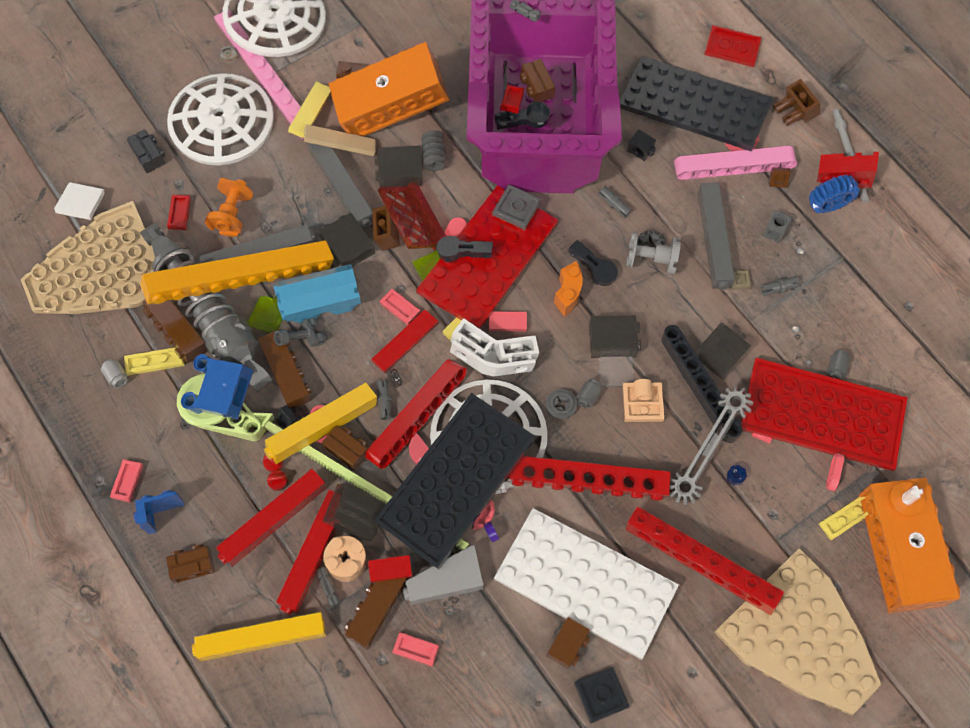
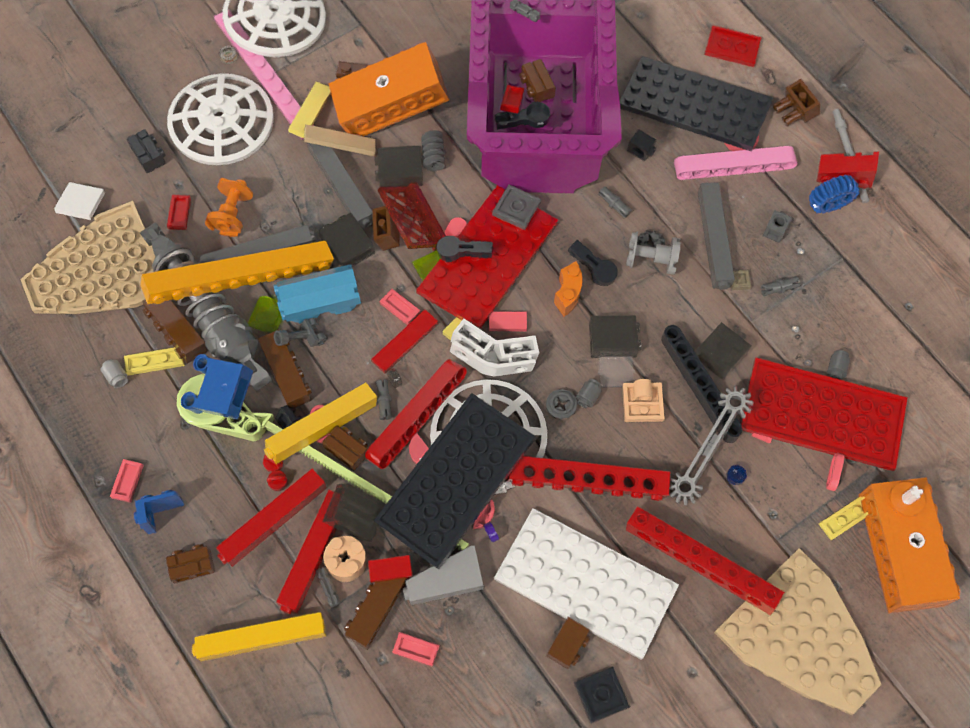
(779, 177): reddish brown tile -> none

